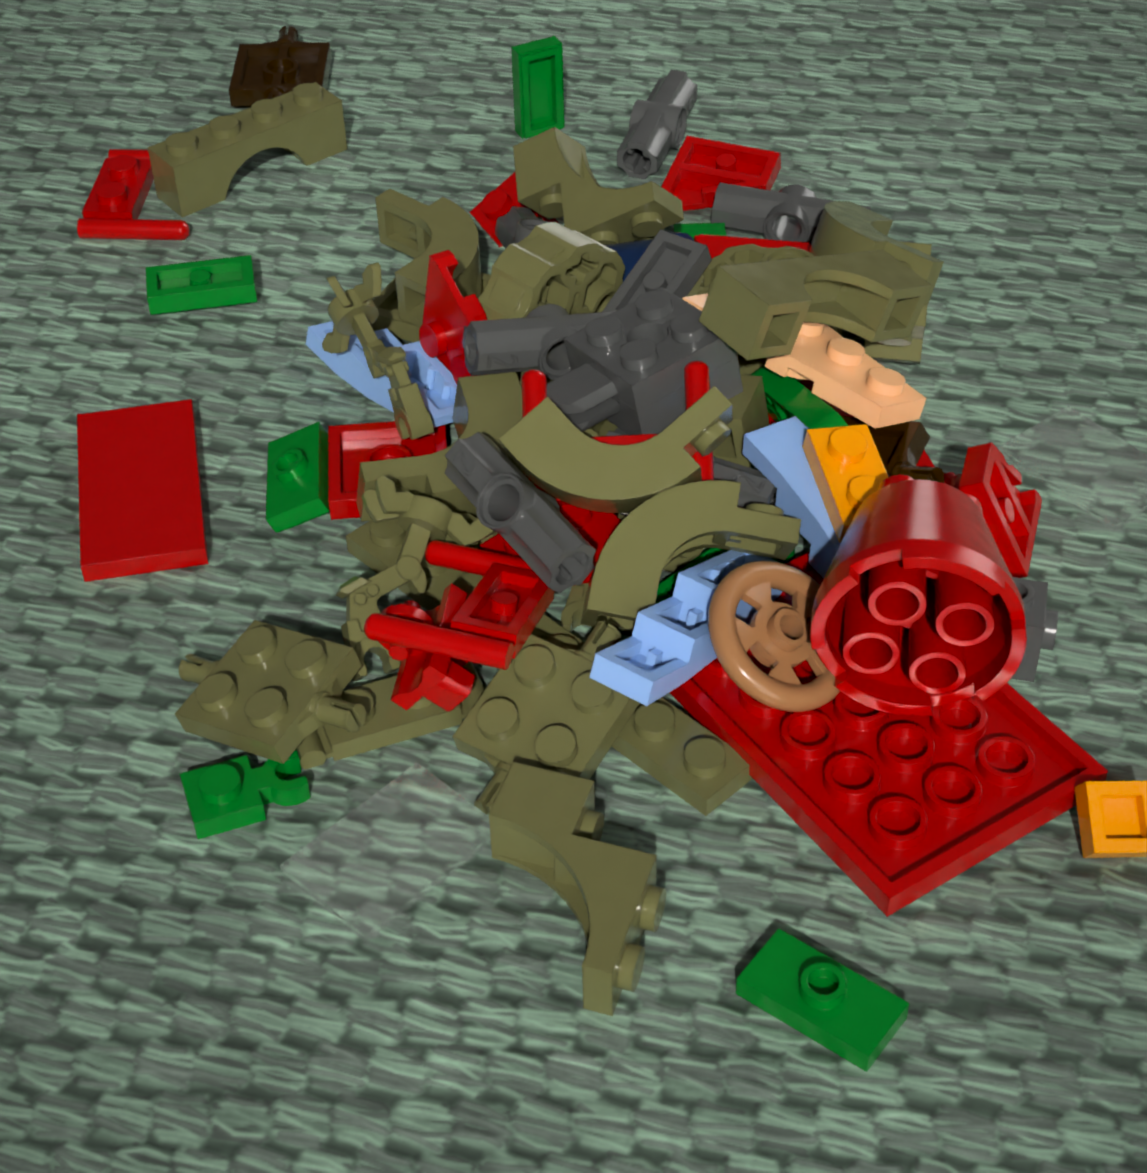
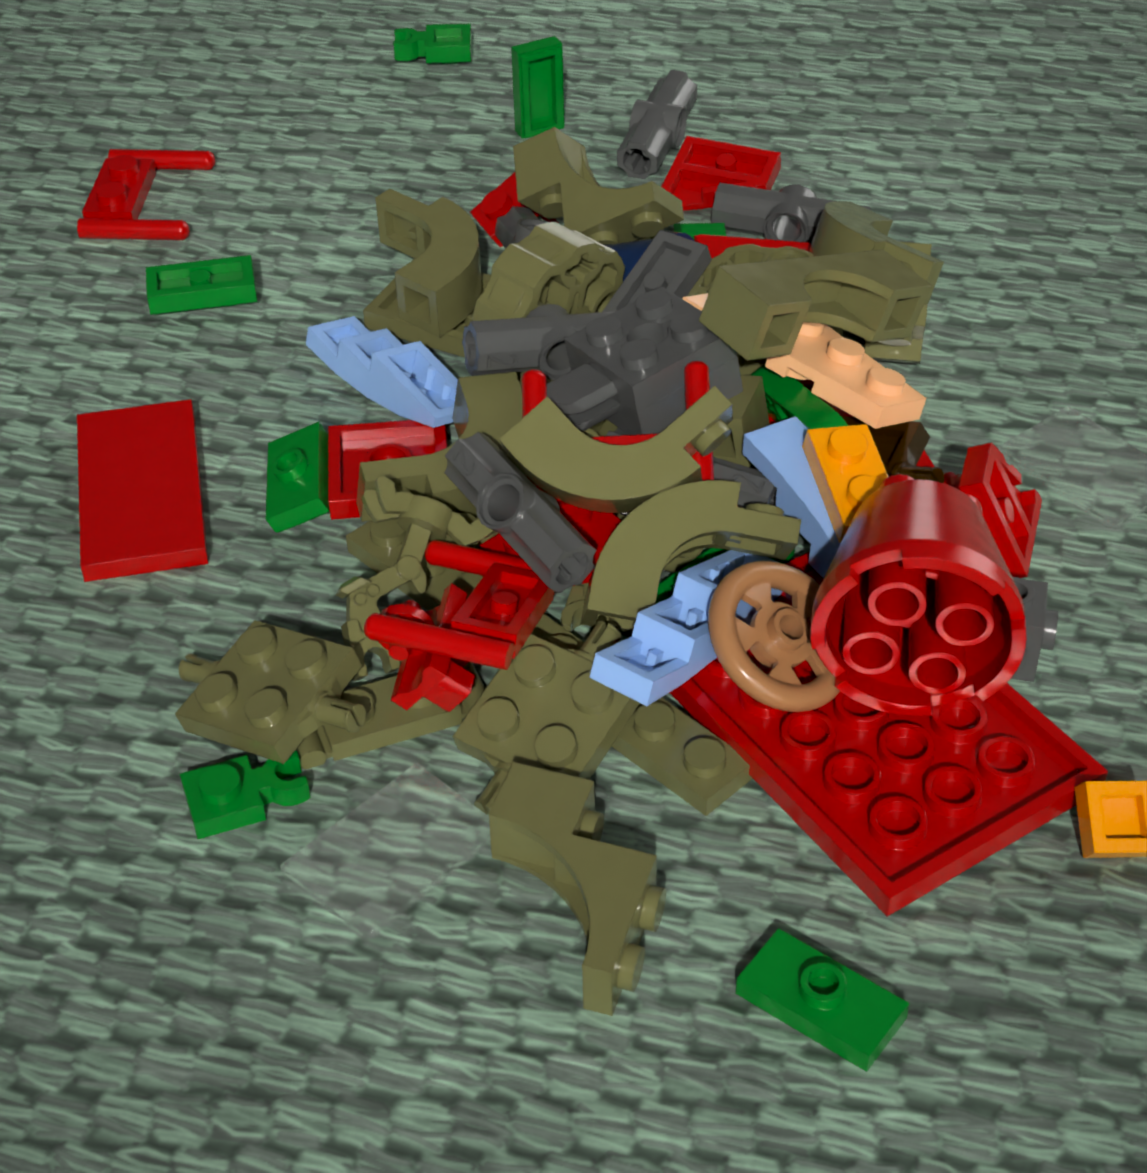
(198, 165): olive arch -> none
(277, 68): dark brown plate -> none
(355, 313): olive piece -> none
(438, 43): none -> green plate
(447, 314): red wing -> none

